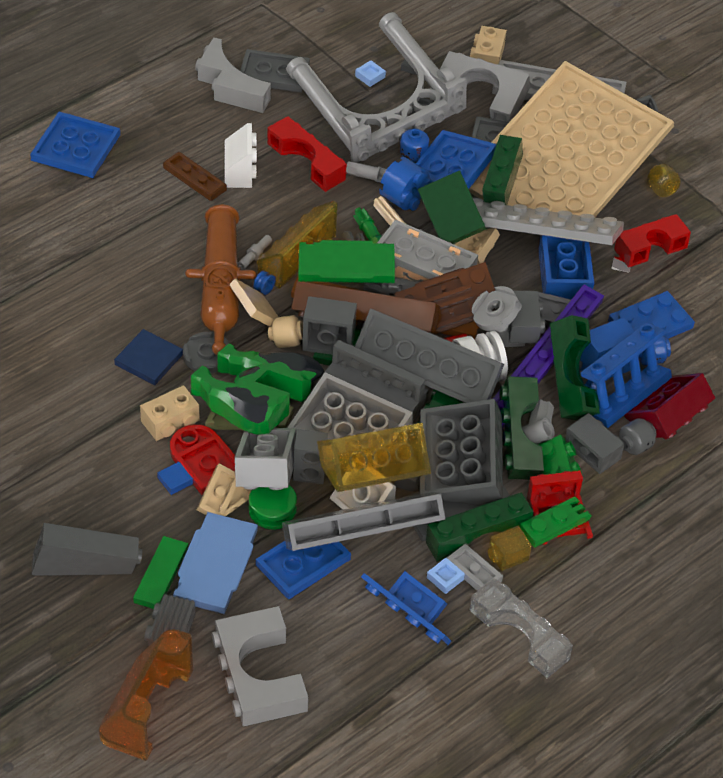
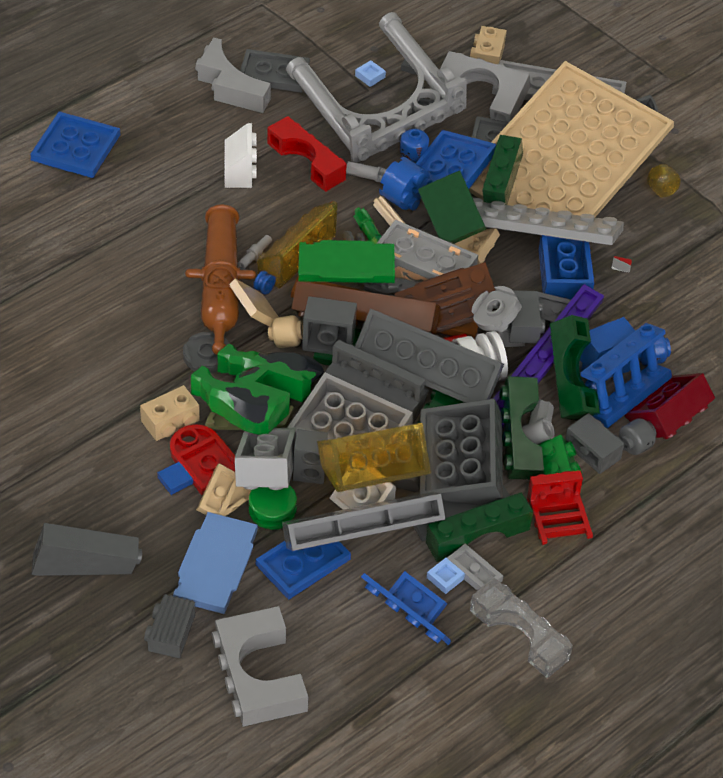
(127, 718): clear orange windscreen -> none
(148, 357): dark blue tile -> none
(160, 572): green tile -> none
(195, 176): reddish brown tile -> none
(509, 548): clear yellow brick -> none
(555, 521): green hinge -> none
(636, 243): red arch -> none
(659, 311): blue plate -> none

